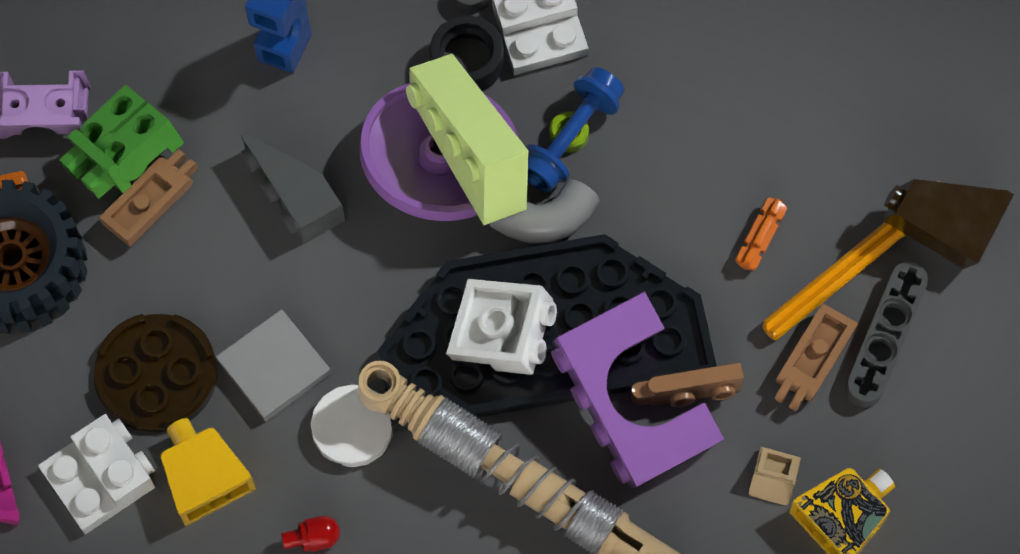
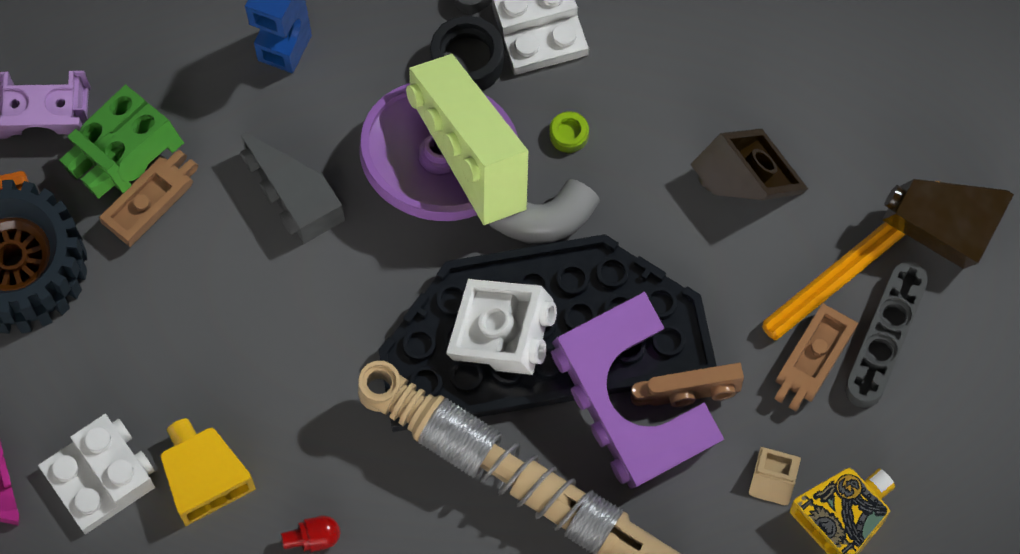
(155, 371): dark brown tile -> none
(273, 365): light grey tile -> none
(348, 430): white tile -> none
(599, 92): blue piece -> none
(746, 167): none -> dark brown slope
(760, 234): orange axle -> none

